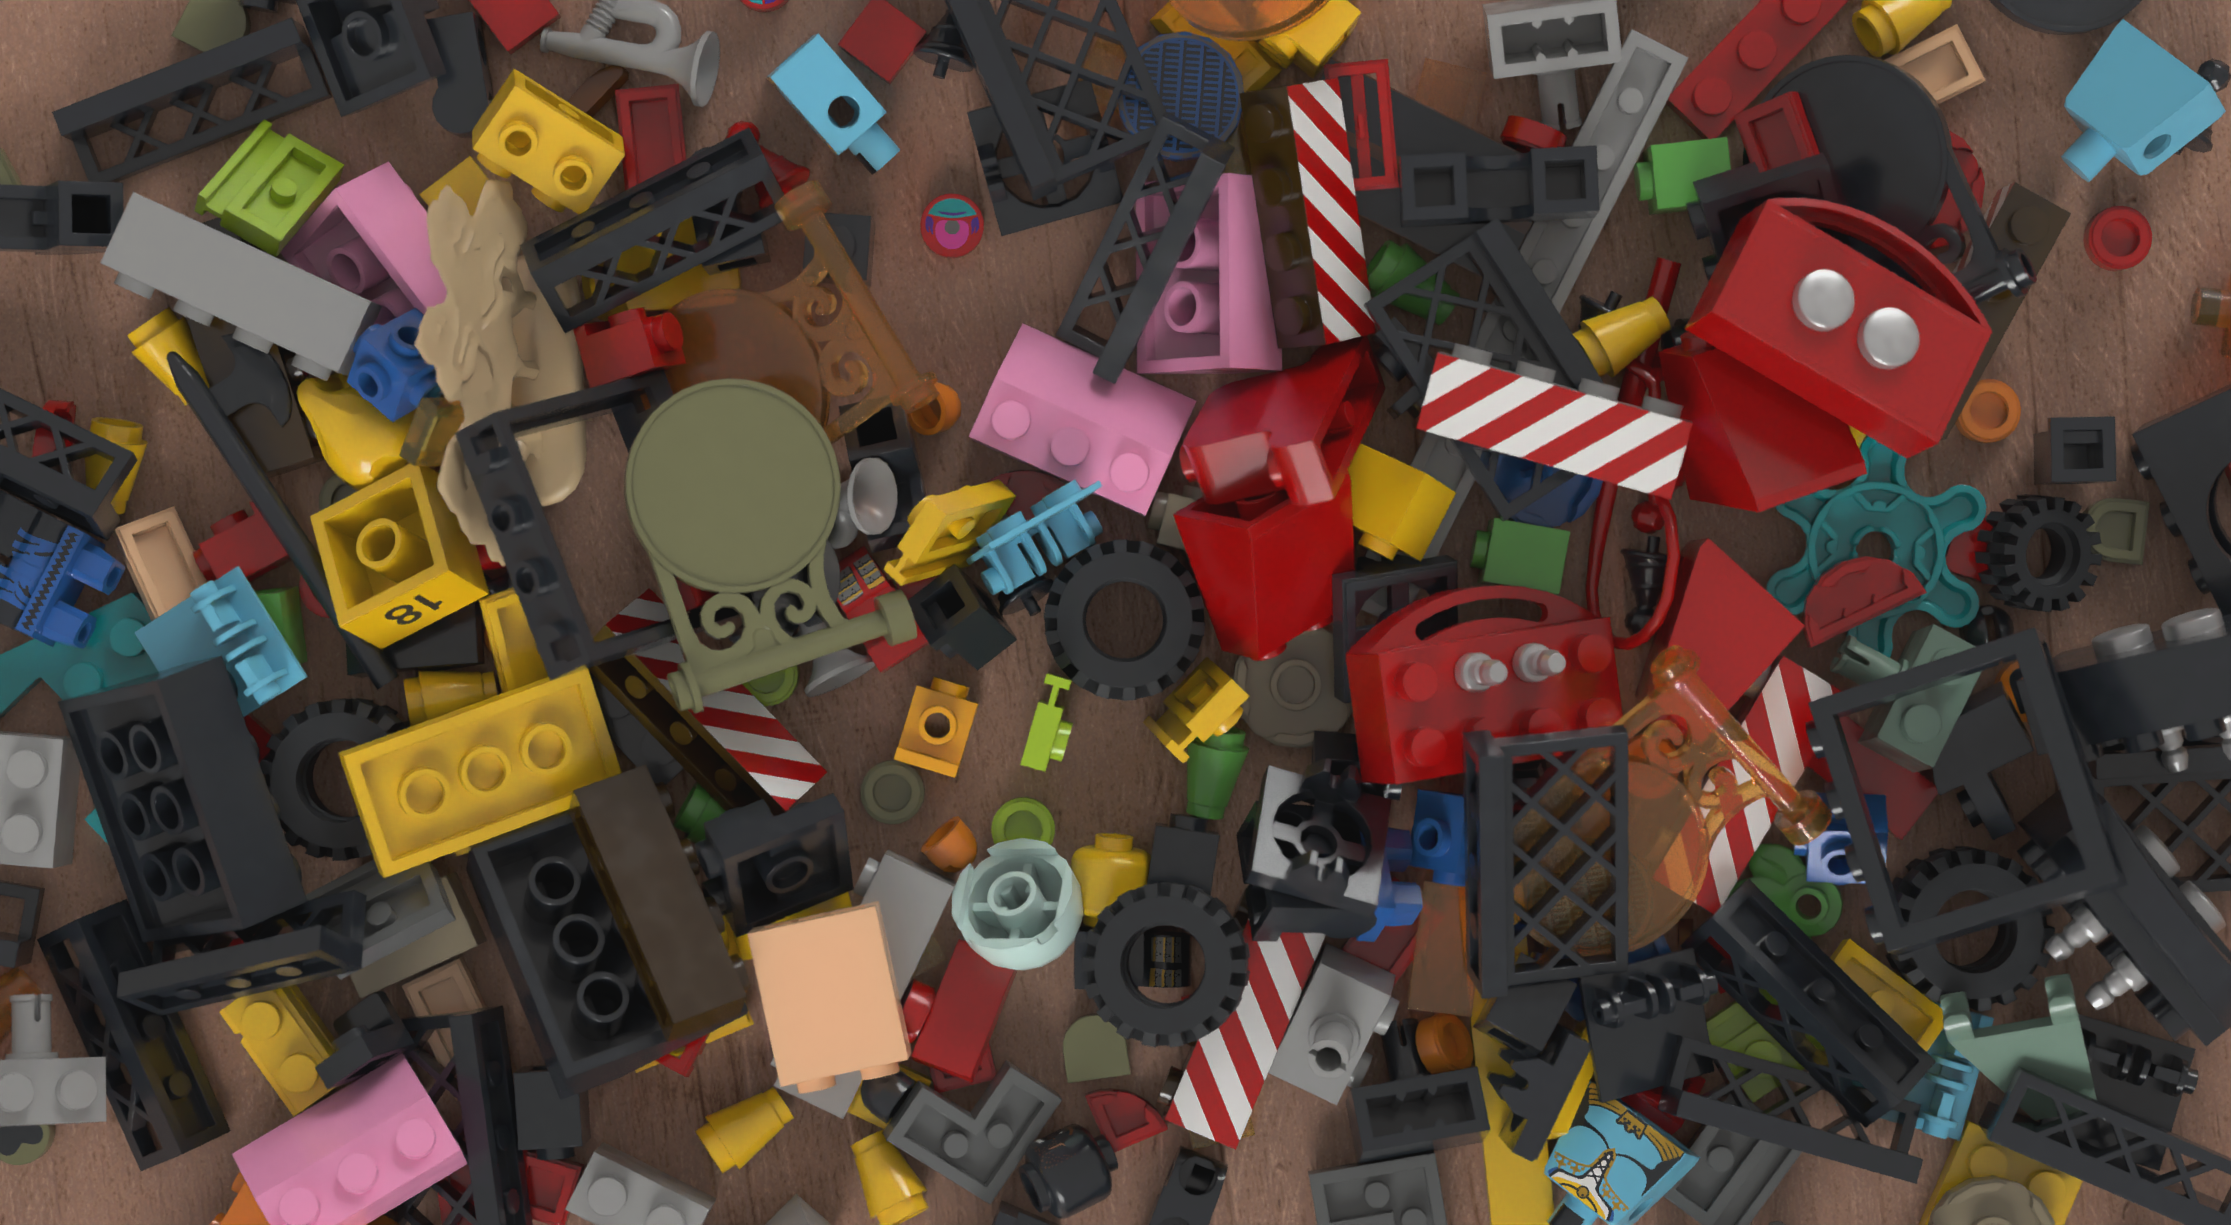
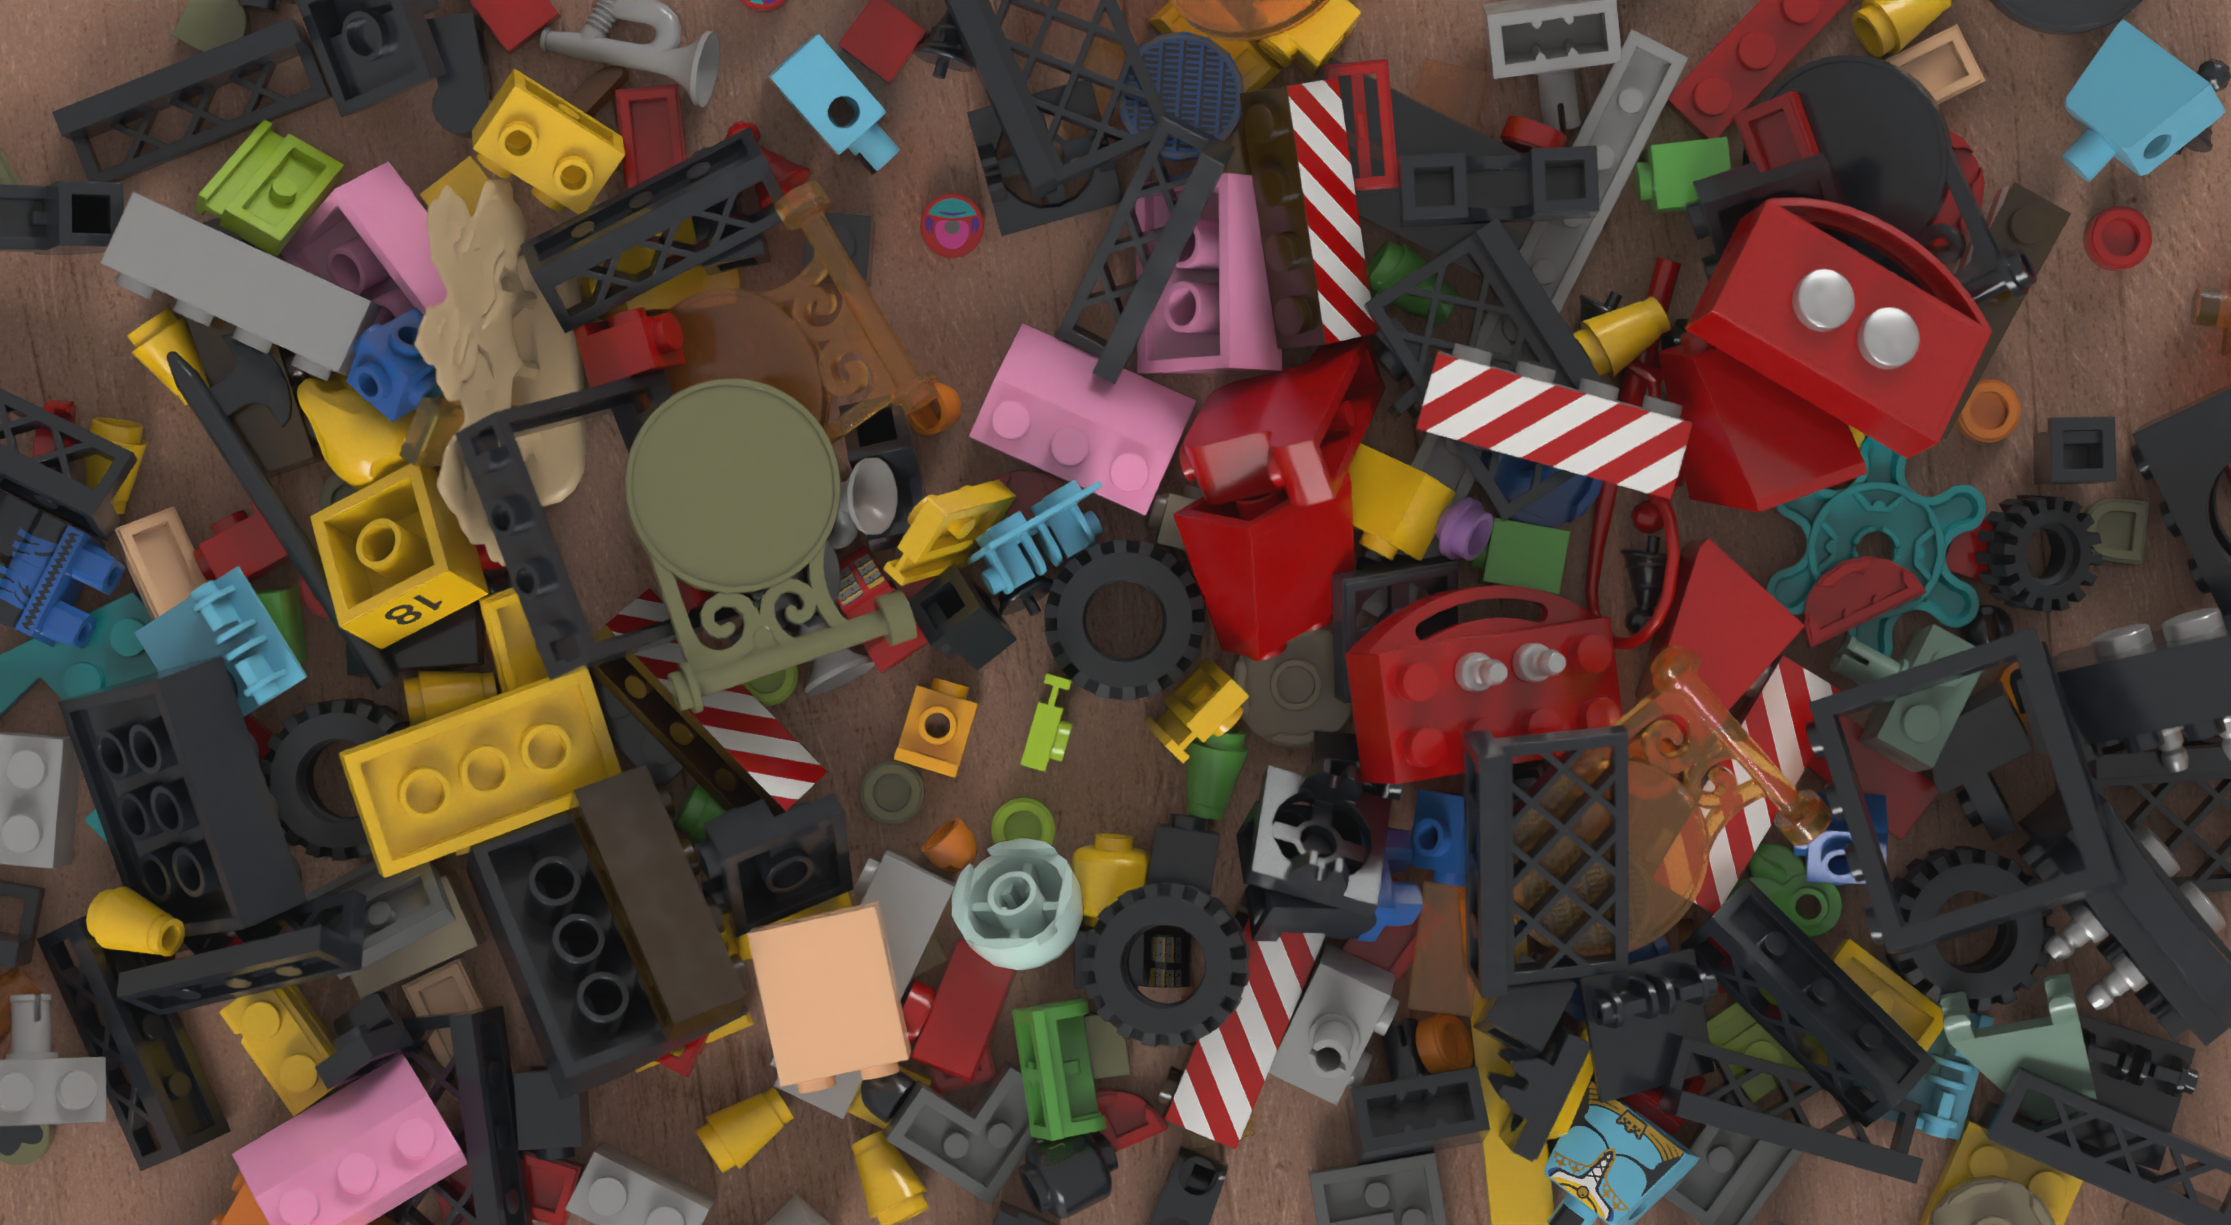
(132, 923): none -> yellow cone
(1057, 1069): none -> bright green hinge
(1464, 529): none -> medium lavender plate

